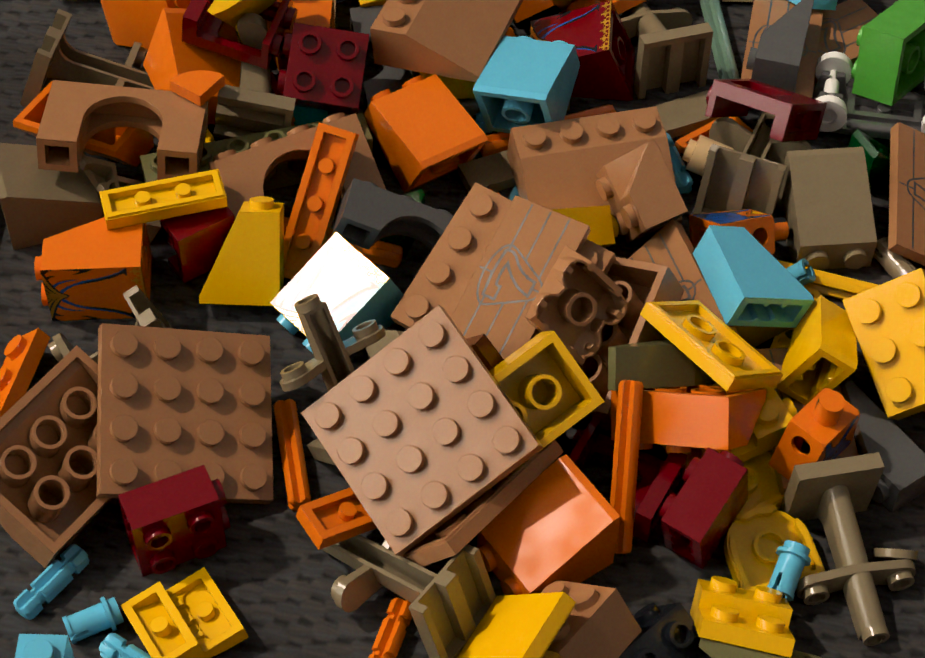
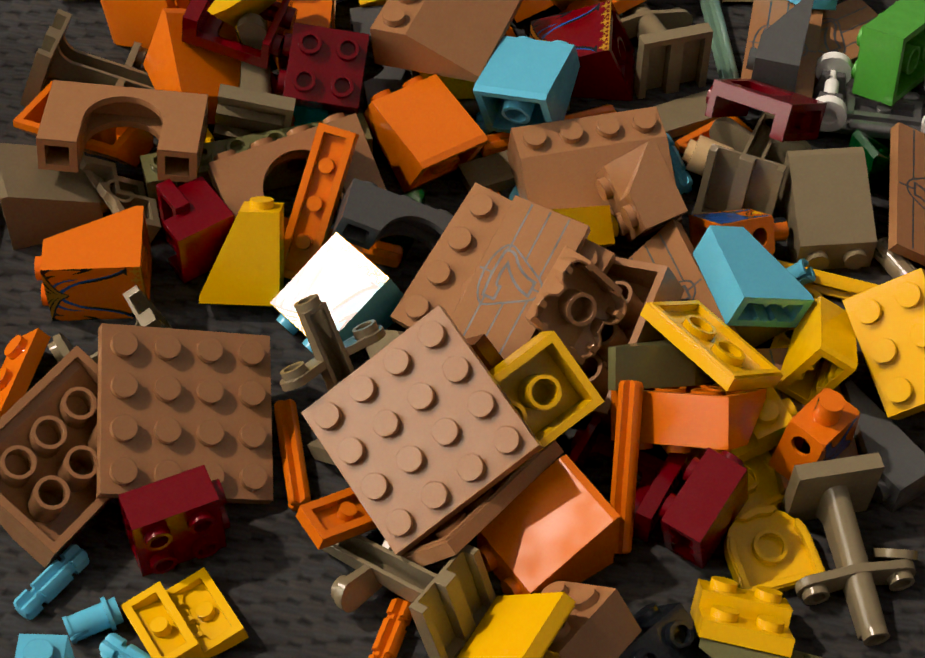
(163, 199): yellow tile -> none
(197, 85): orange tile -> none
(789, 567): medium azure pin -> none

